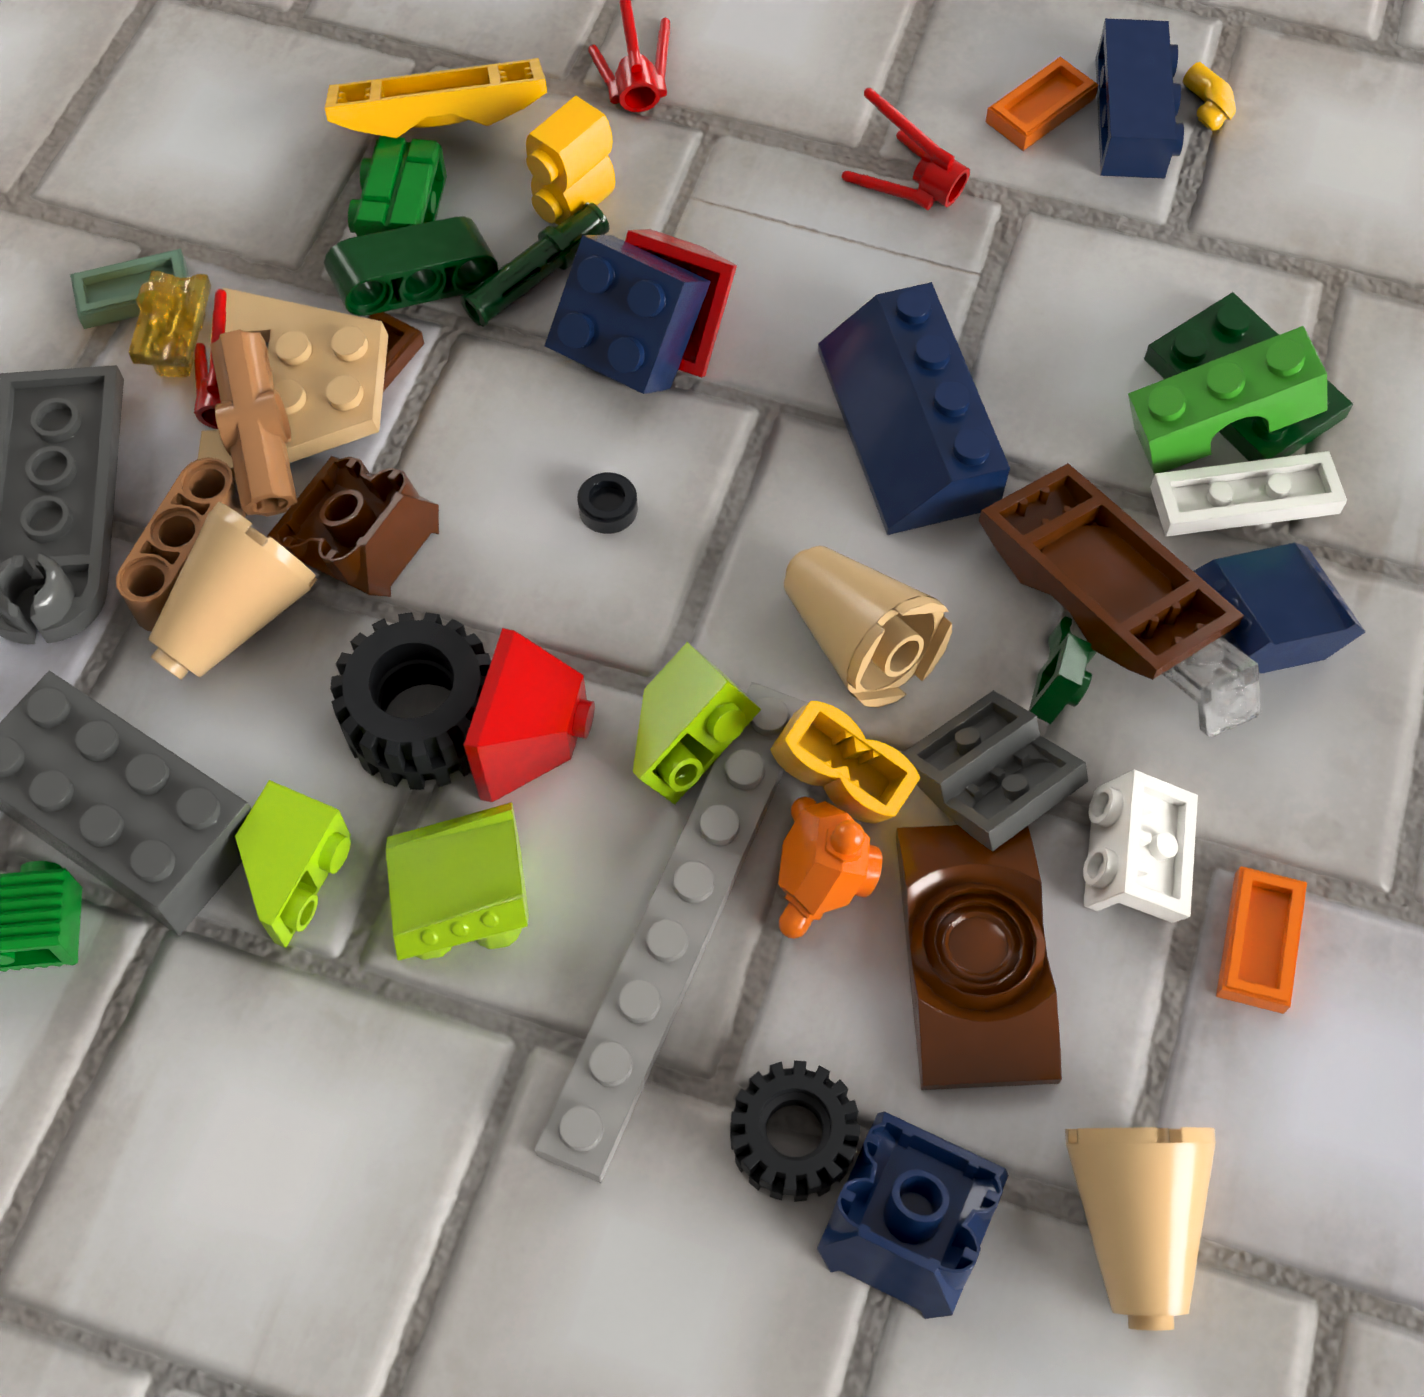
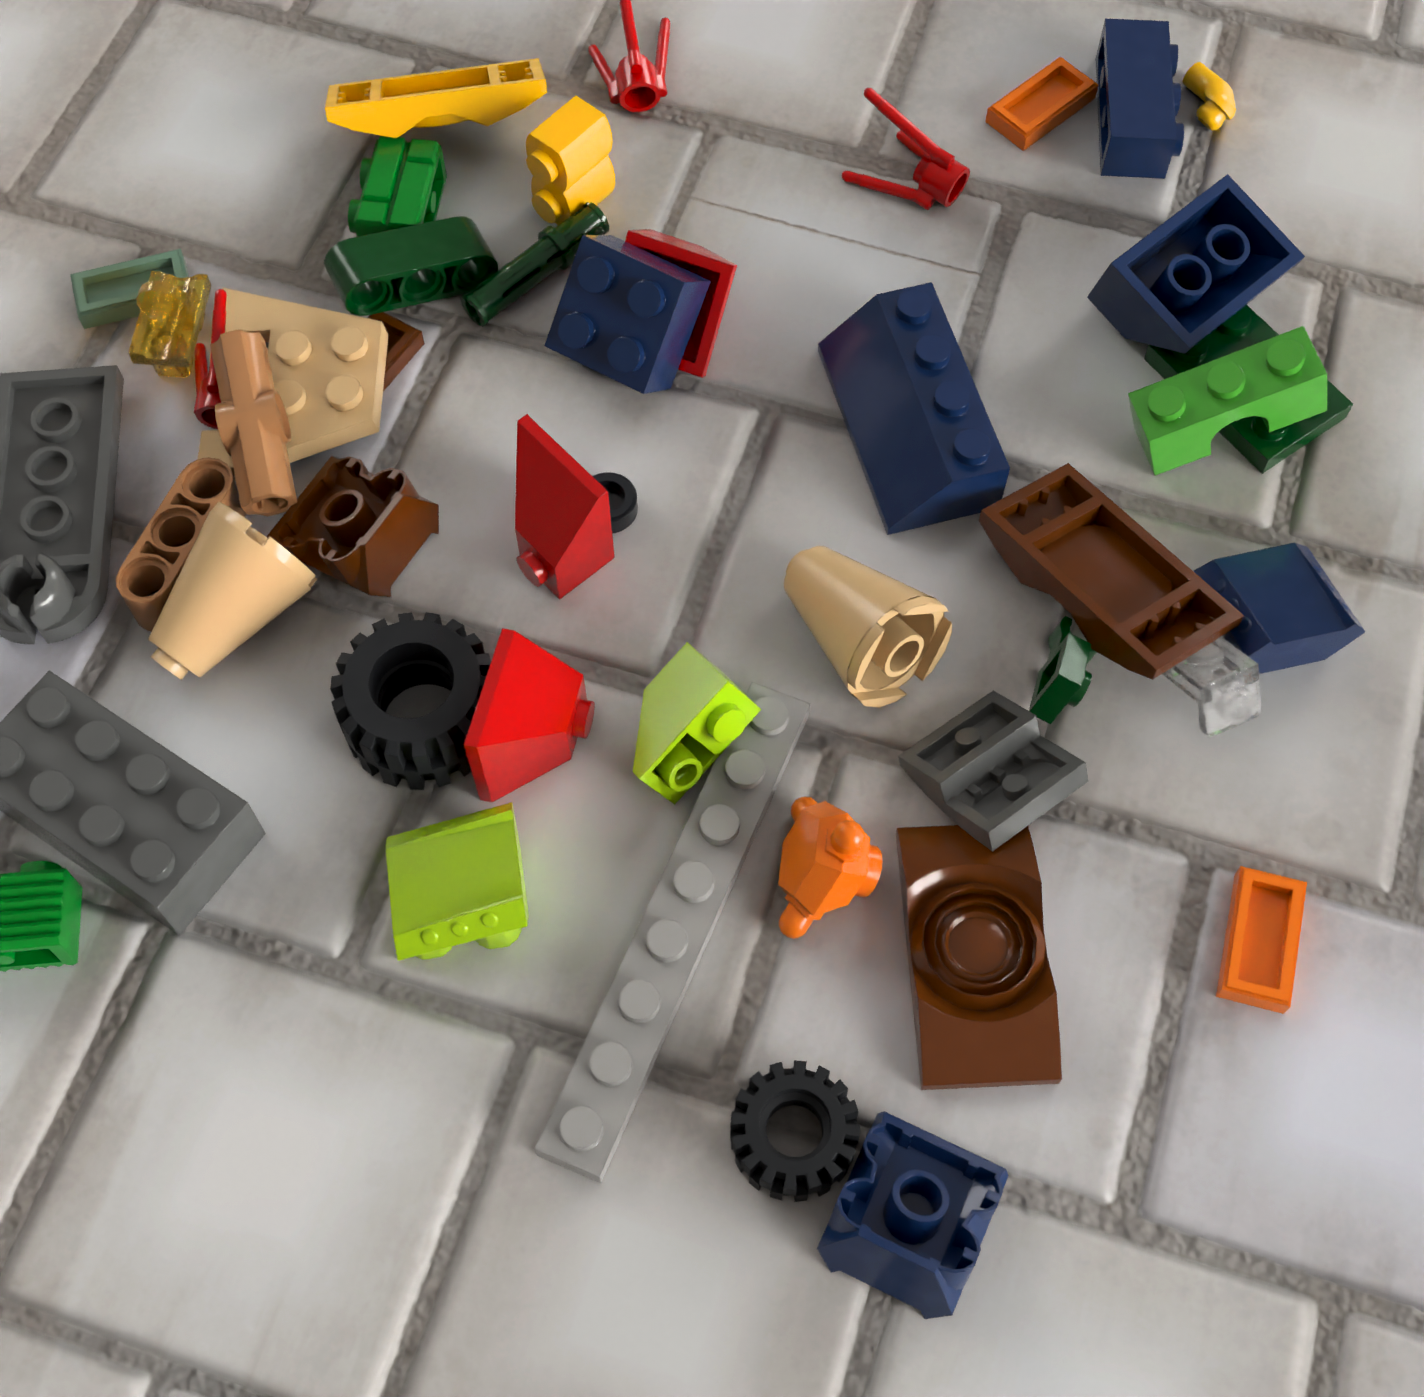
(287, 854): lime slope -> none
(558, 514): none -> red slope
(857, 773): yellow brick -> none
(1141, 847): white bracket -> none
(1144, 1214): tan cone -> none
(1194, 270): none -> dark blue slope
(1247, 493): white plate -> none

